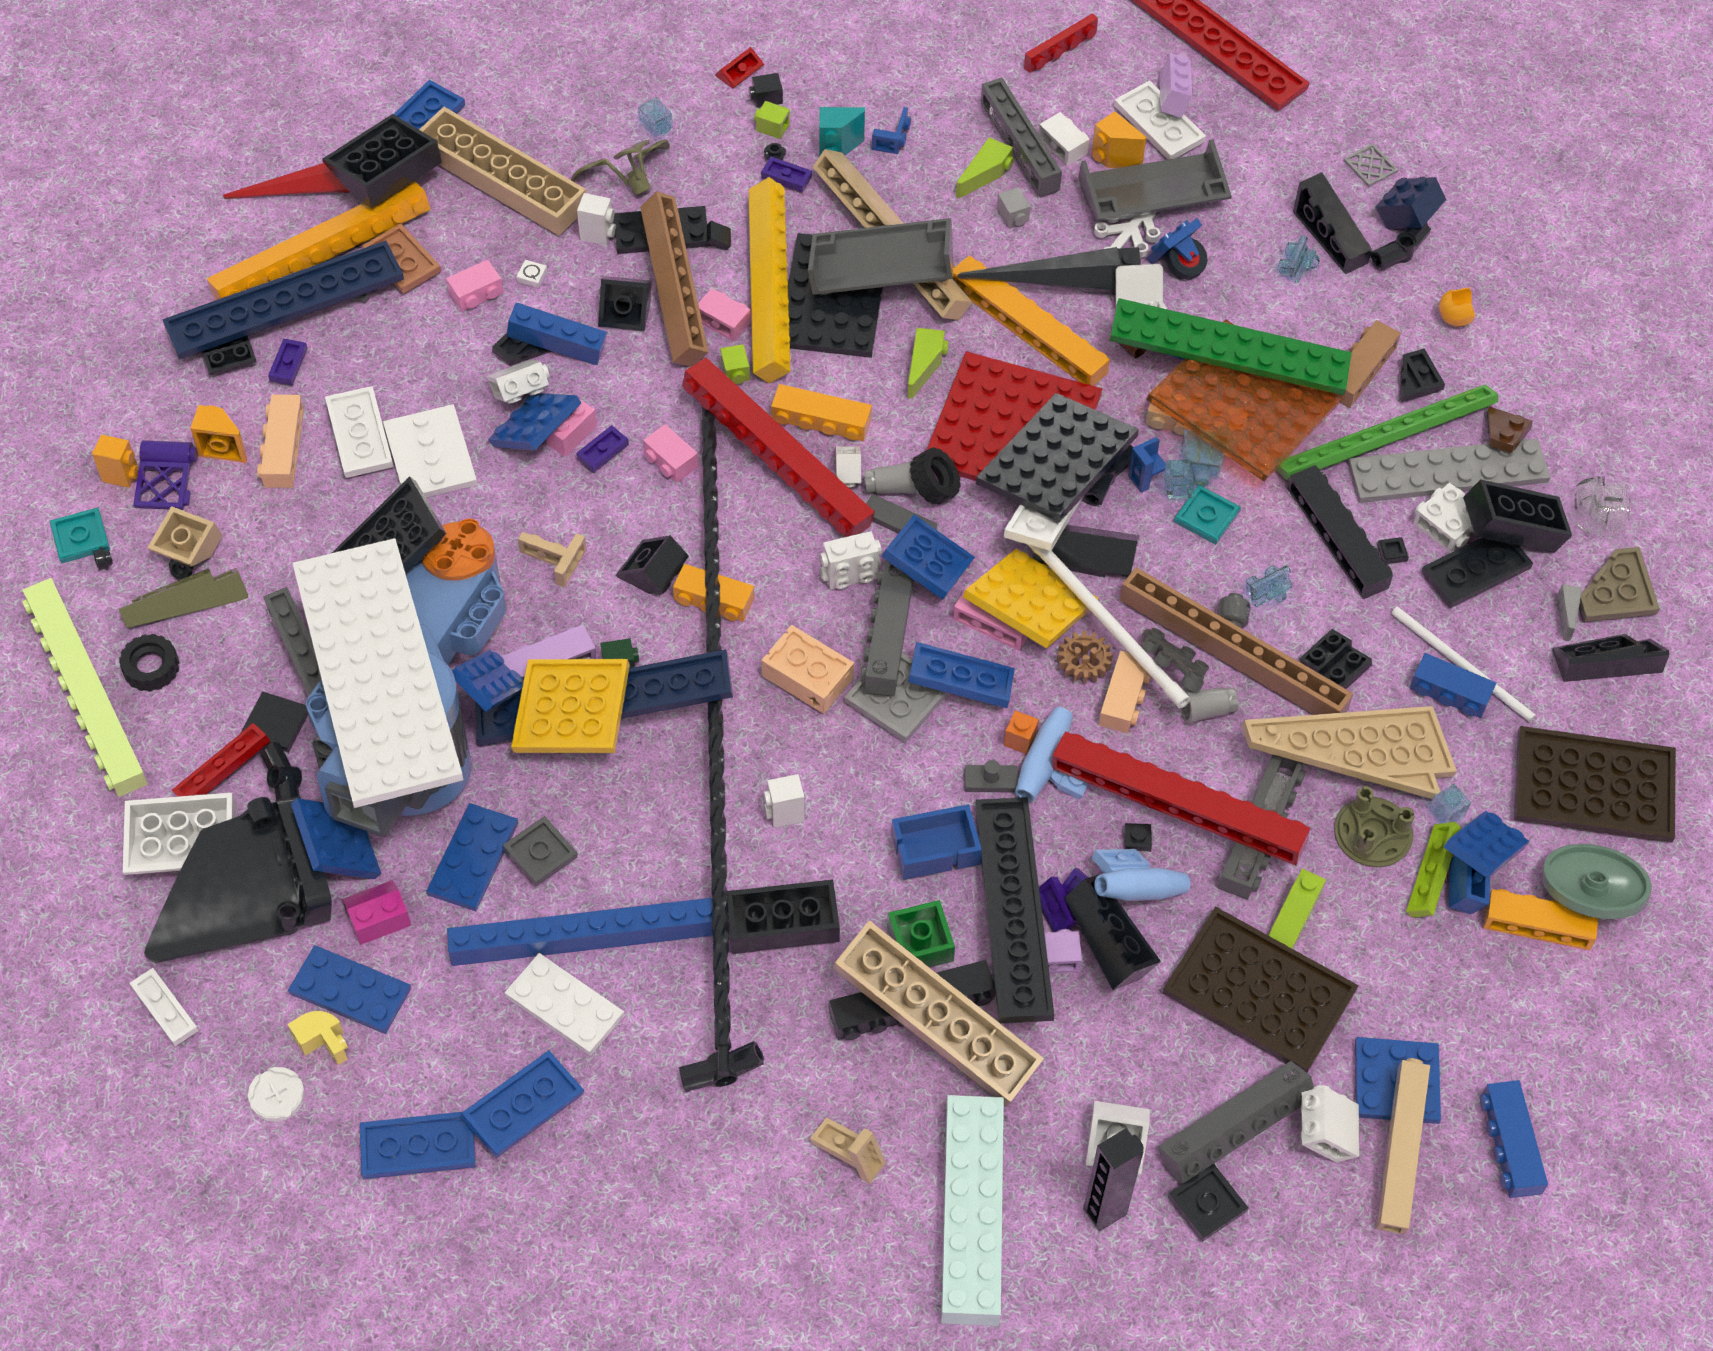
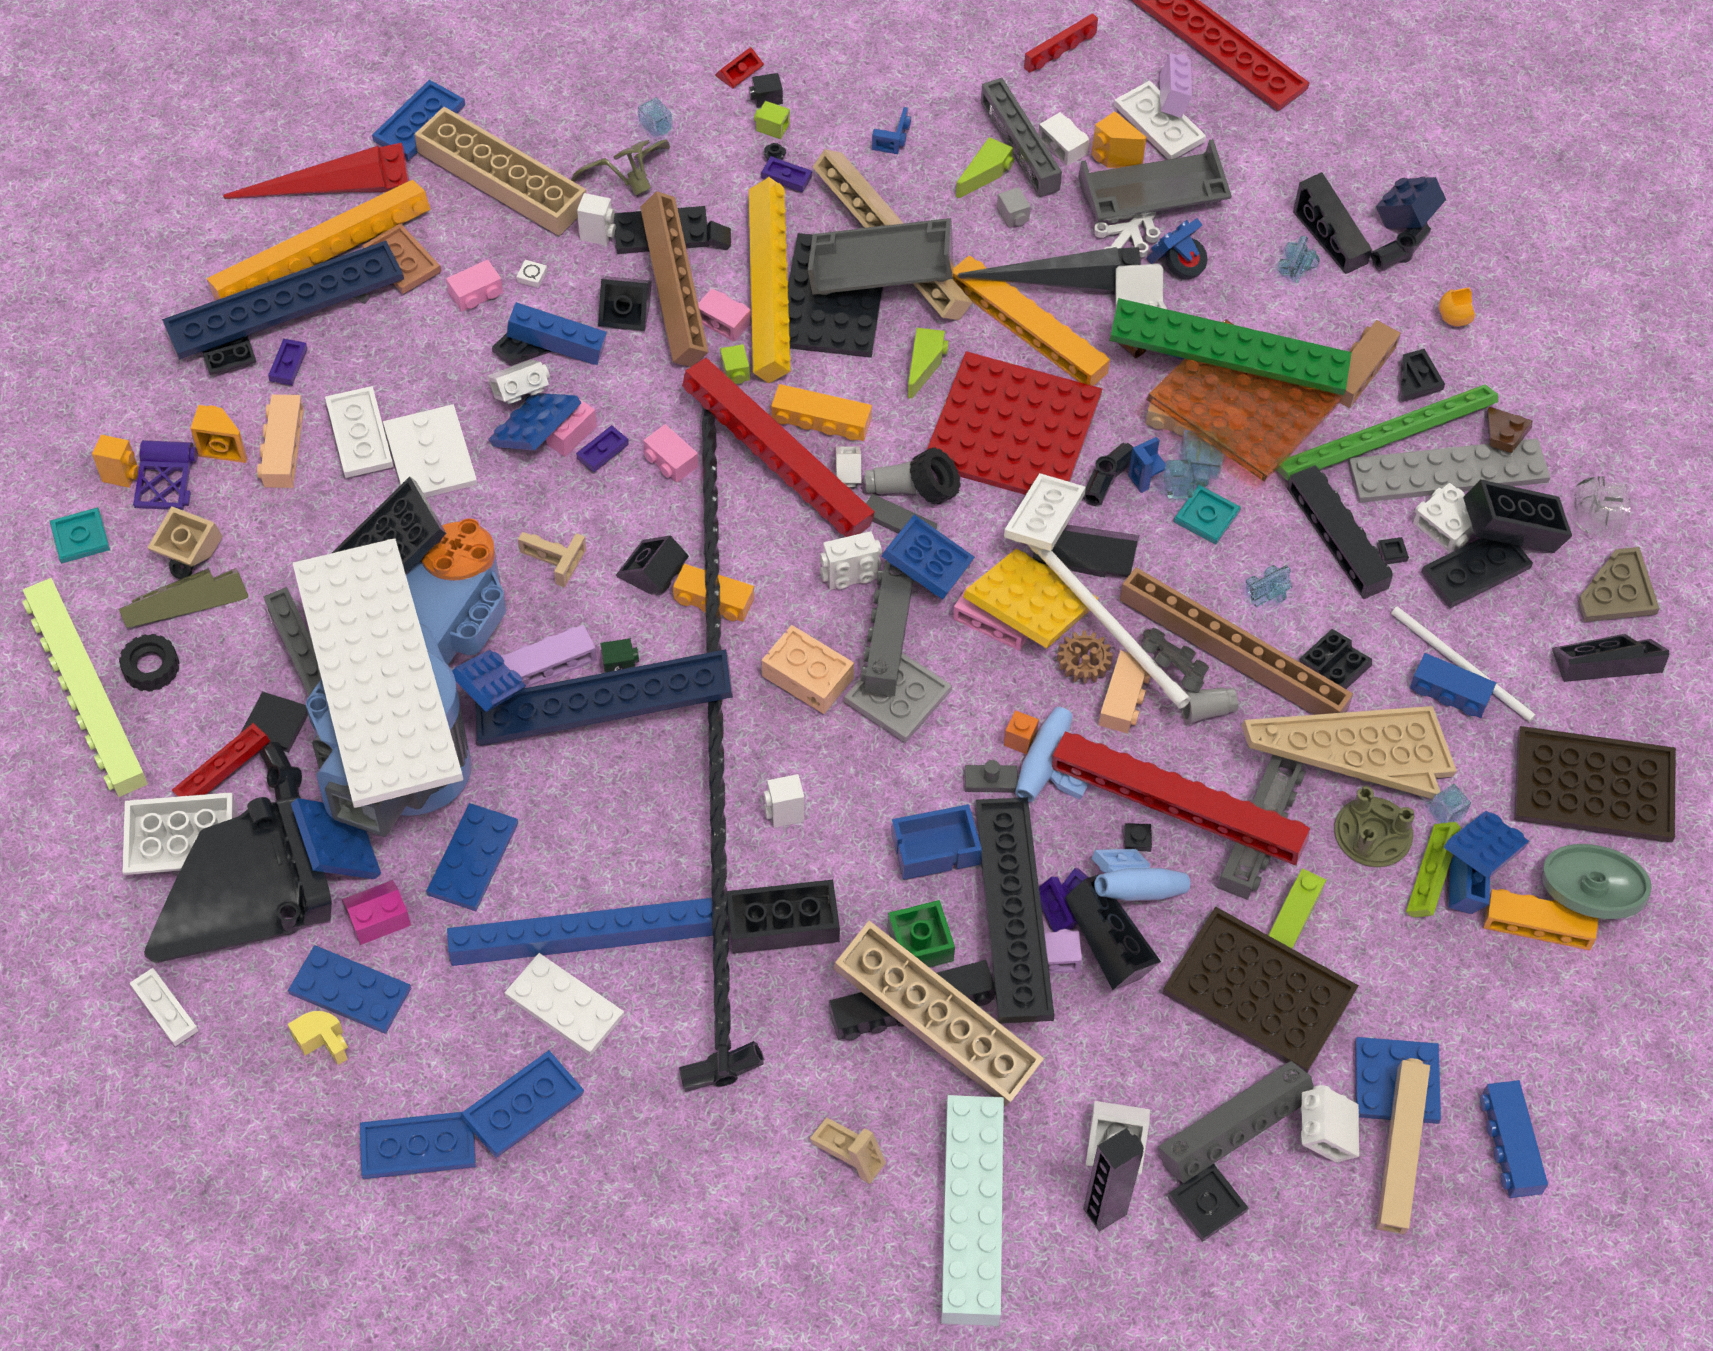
(102, 558): black plate -> none
(276, 1094): white tile -> none
(383, 160): black slope -> none
(540, 851): dark grey plate -> none
(570, 706): yellow plate -> none
(841, 128): teal slope -> none
(961, 675): blue plate -> none
(1057, 457): plate -> none
(1234, 609): dark grey head -> none
(1393, 169): light grey window -> none
(1568, 604): light grey slope -> none

